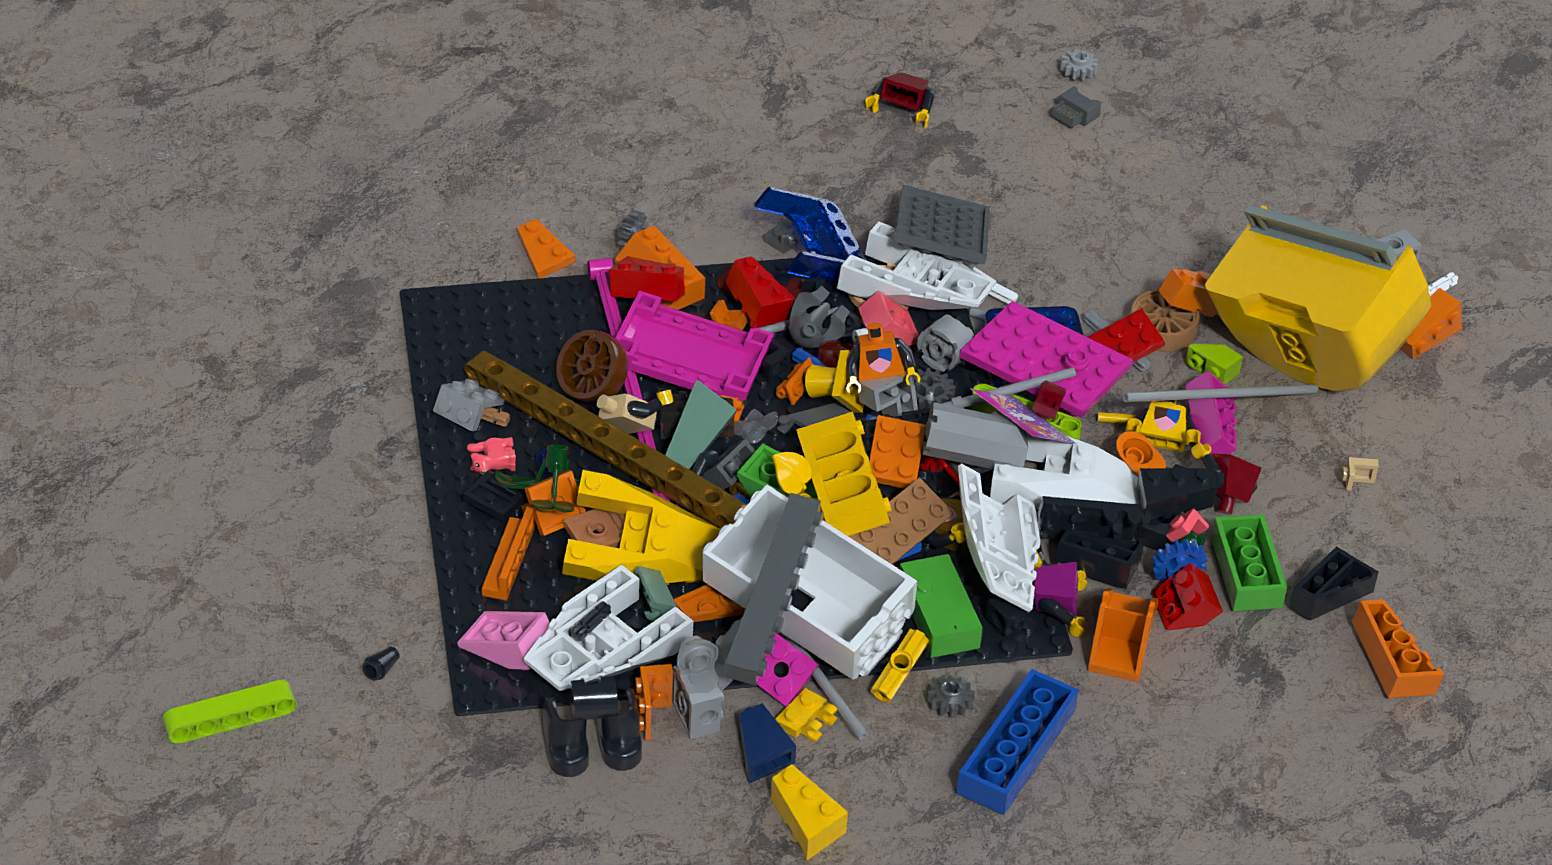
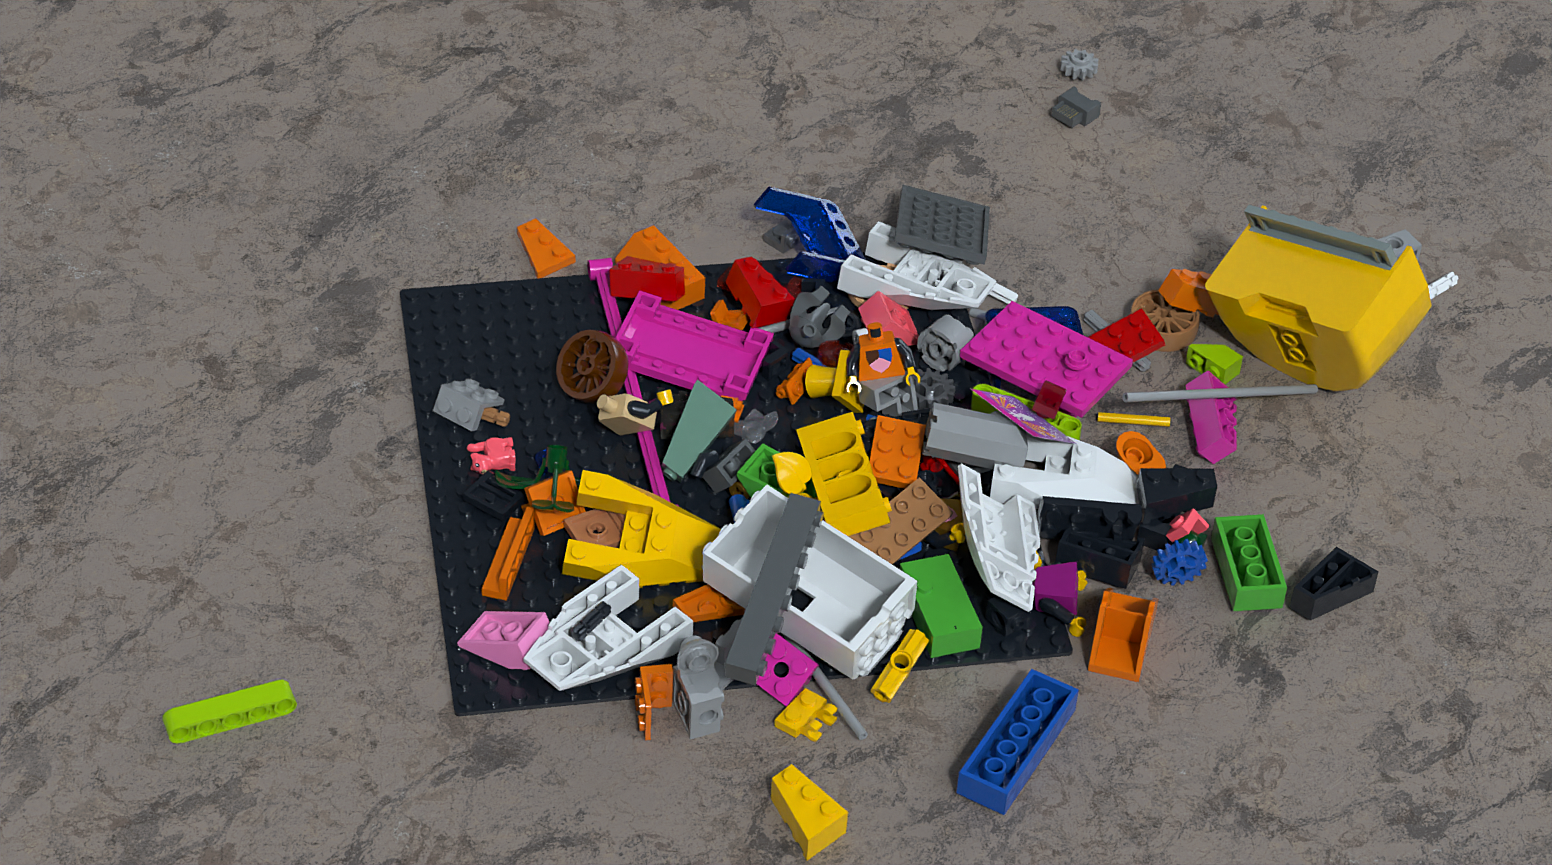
(379, 664): black cone -> none
(604, 440): pearl gold beam -> none
(617, 734): black piece -> none
(631, 225): flat silver gear -> none
(655, 592): sand green hinge -> none
(764, 743): dark blue slope -> none
(810, 416): dark grey flag -> none
(905, 91): dark red torso -> none
(951, 696): flat silver gear -> none
(1014, 388): light grey bar -> none
(1165, 425): torso -> none
(1187, 599): red slope -> none
(1234, 476): dark red torso -> none
(1359, 470): tan bracket -> none
(1393, 652): orange wedge -> none
(1439, 324): orange wedge -> none

